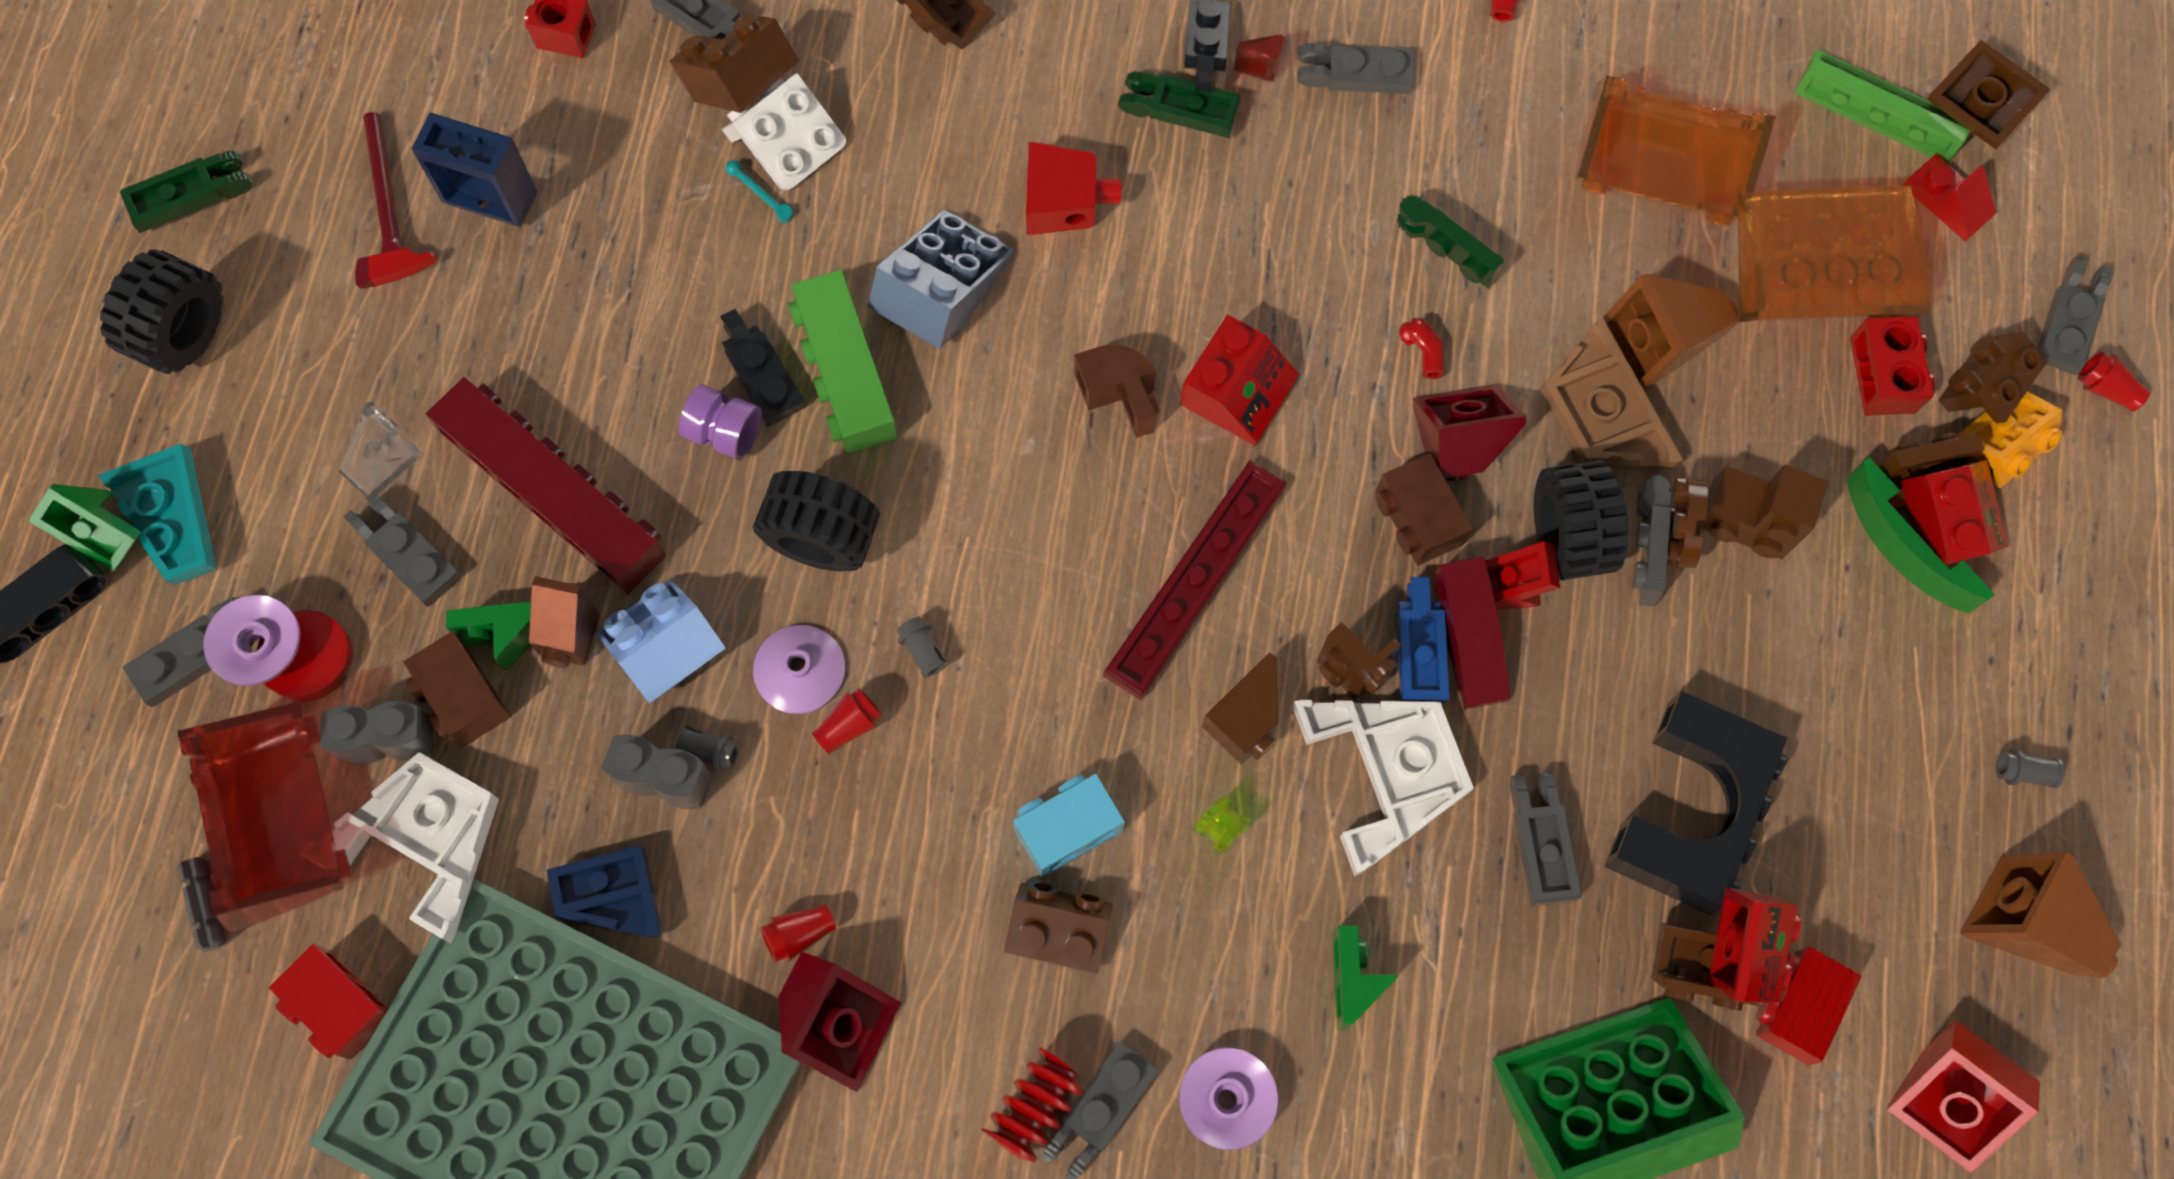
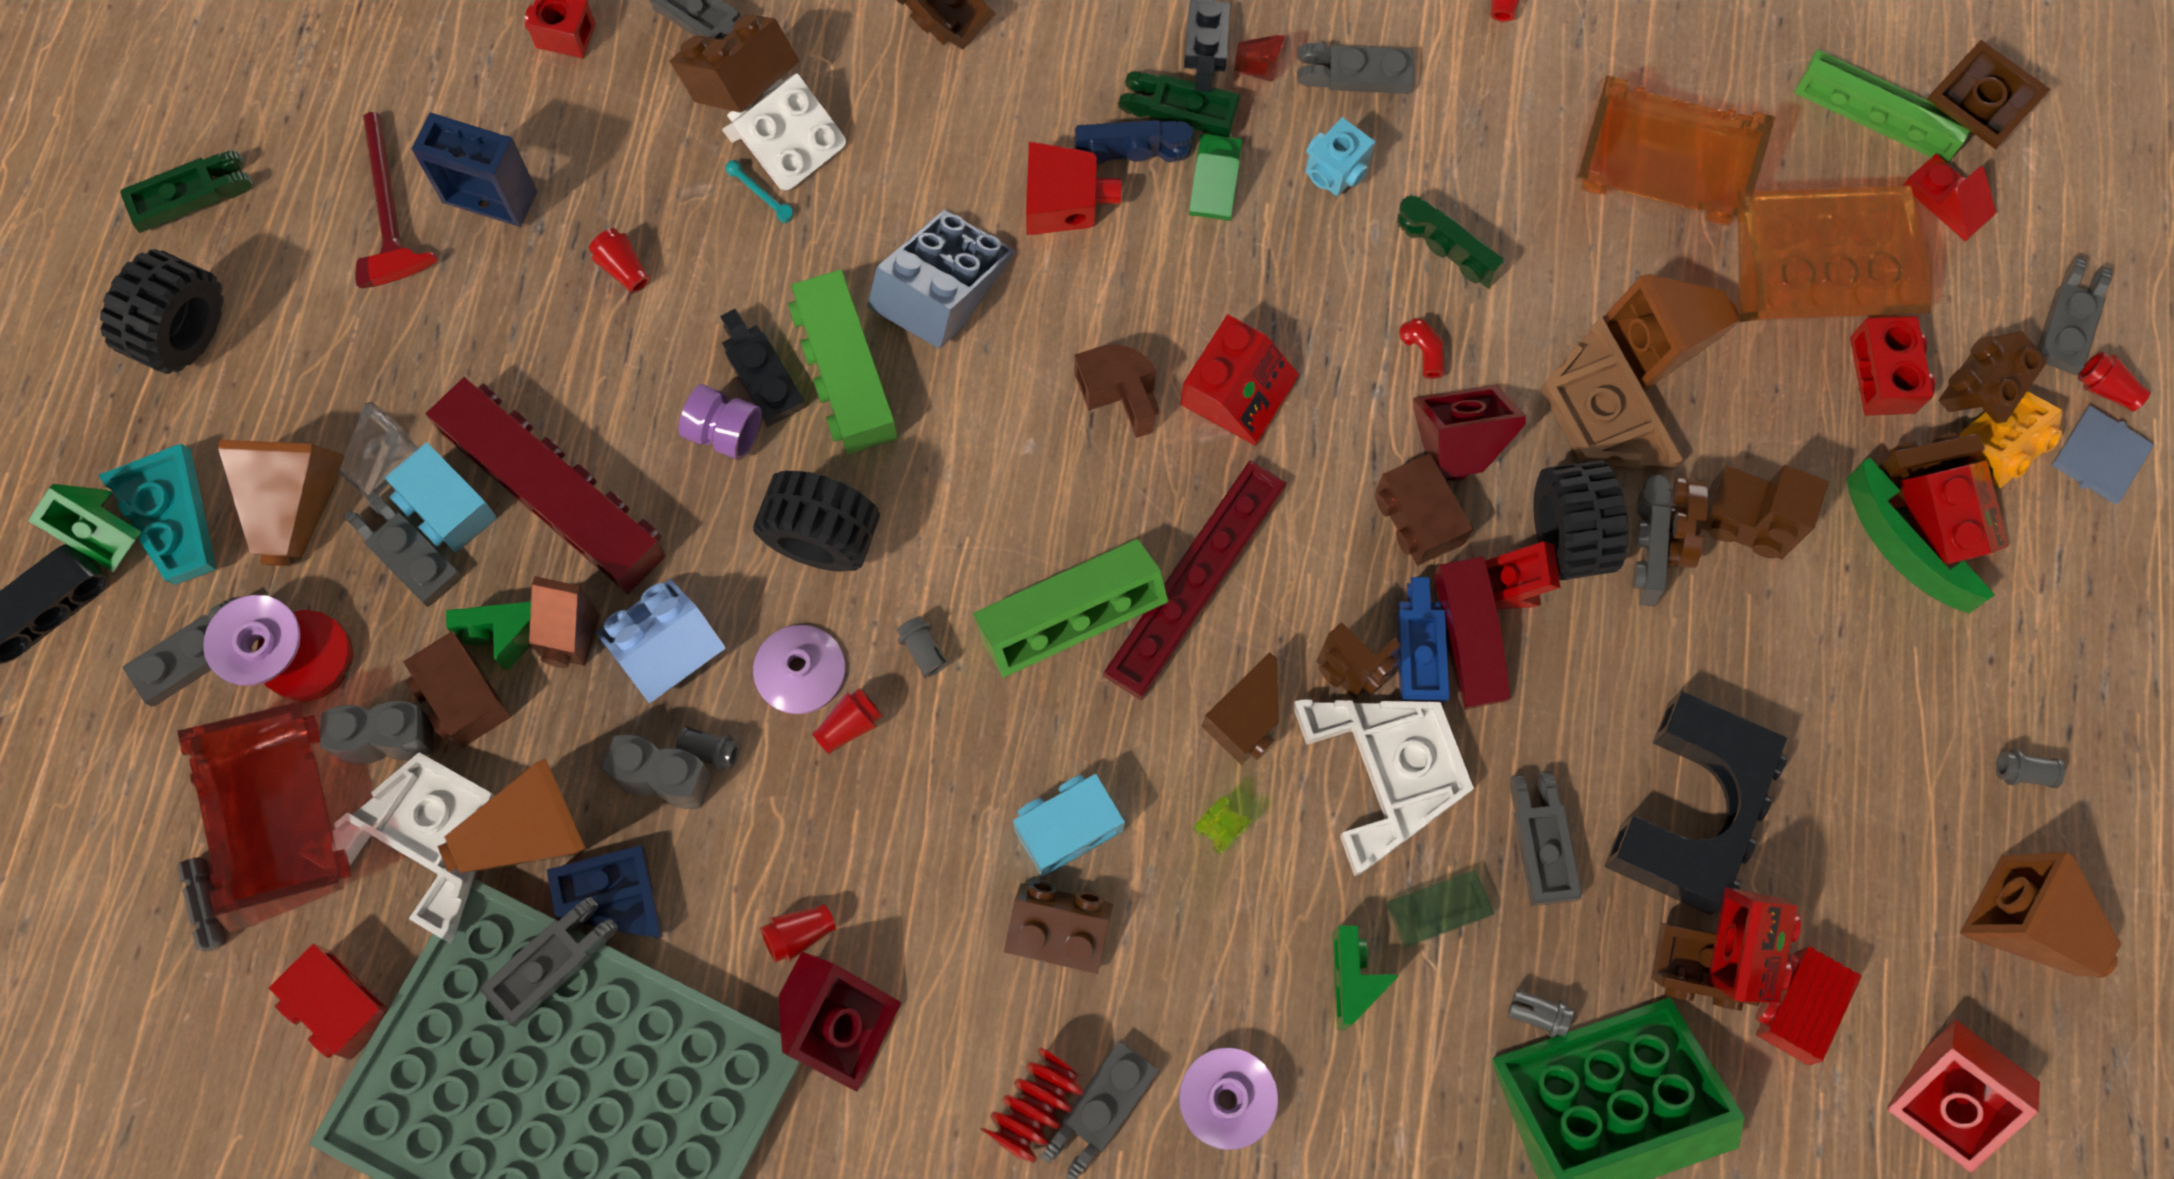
(279, 493): none -> slope
(440, 497): none -> medium azure brick
(515, 827): none -> dark orange slope
(545, 964): none -> dark grey hinge
(618, 258): none -> red cone
(1070, 607): none -> bright green brick
(1135, 140): none -> dark blue hinge
(1215, 177): none -> slope
(1339, 157): none -> medium azure brick
(1440, 909): none -> clear green tile
(1543, 1013): none -> dark grey pin
(2102, 455): none -> sand blue piece

